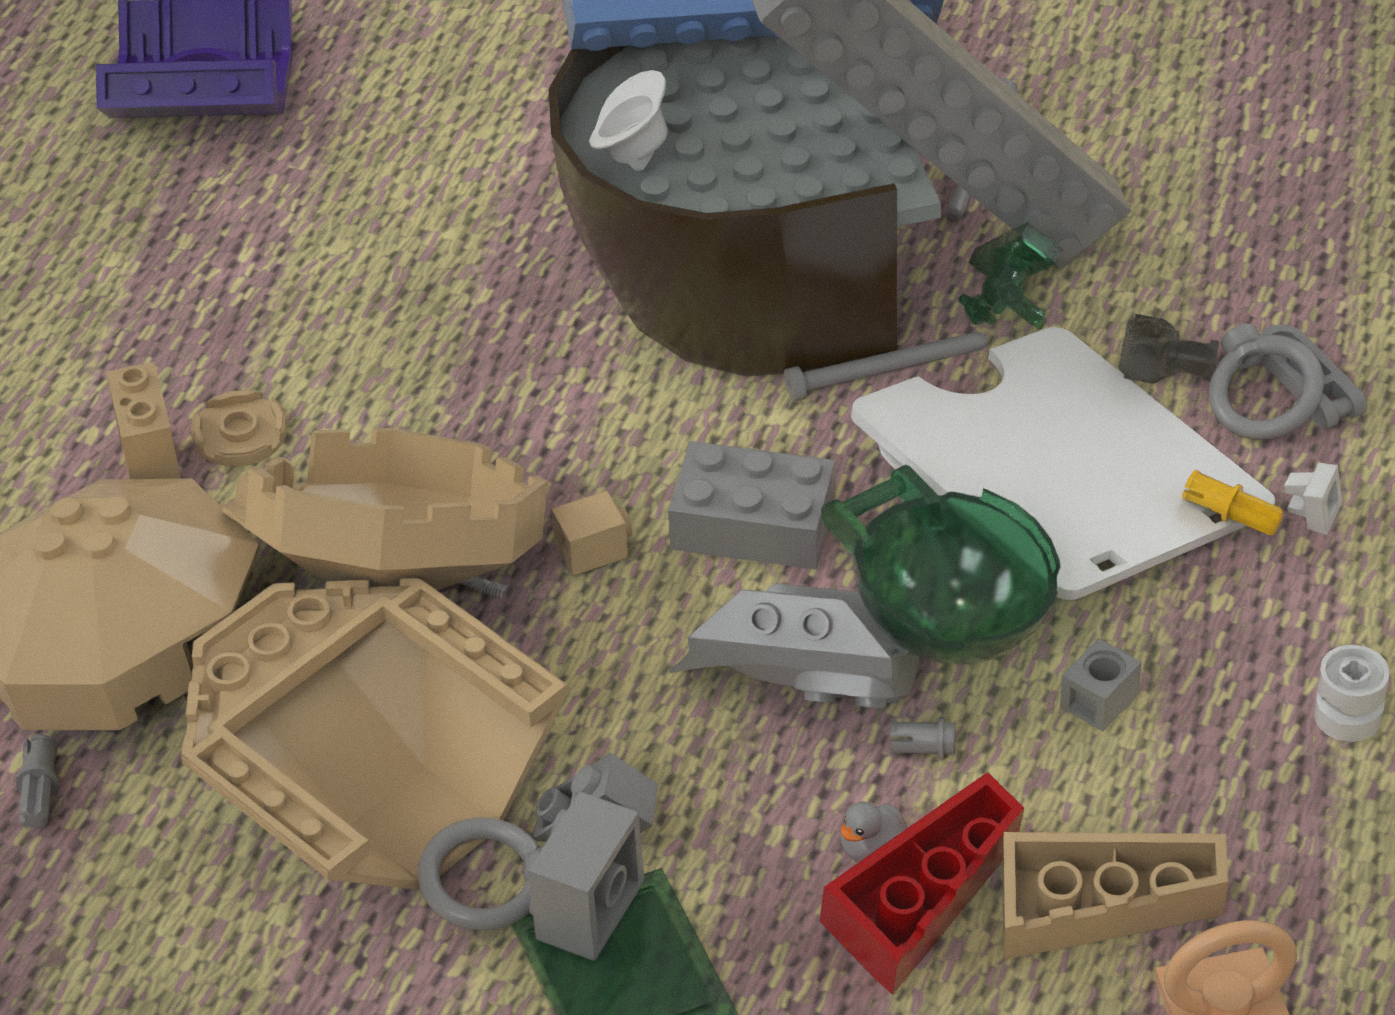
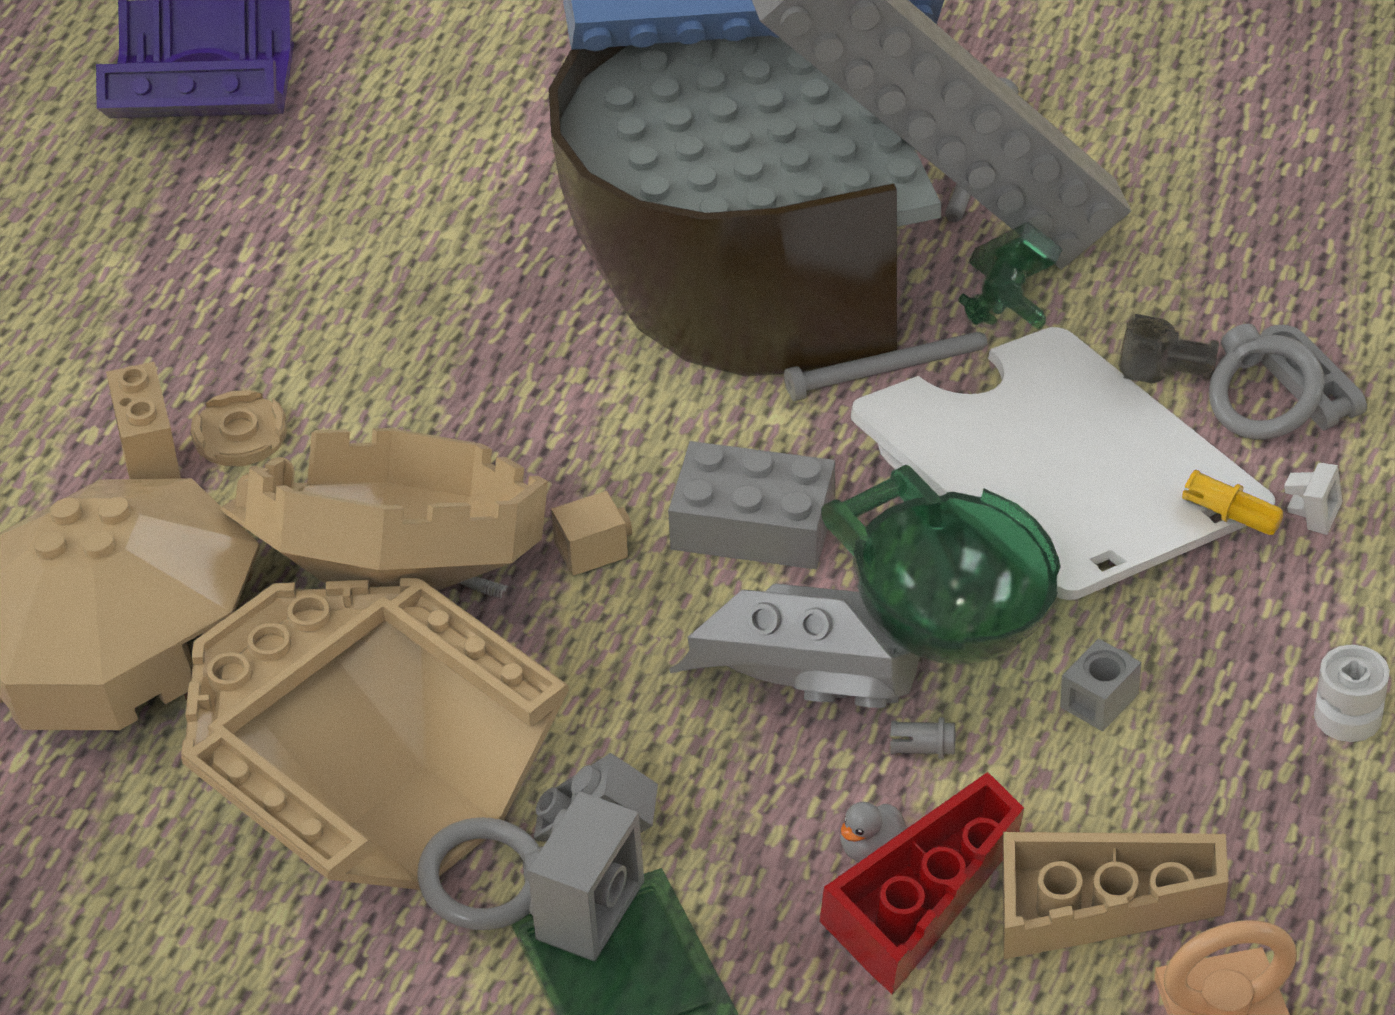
(37, 780): light grey axle -> none
(632, 120): white piece -> none

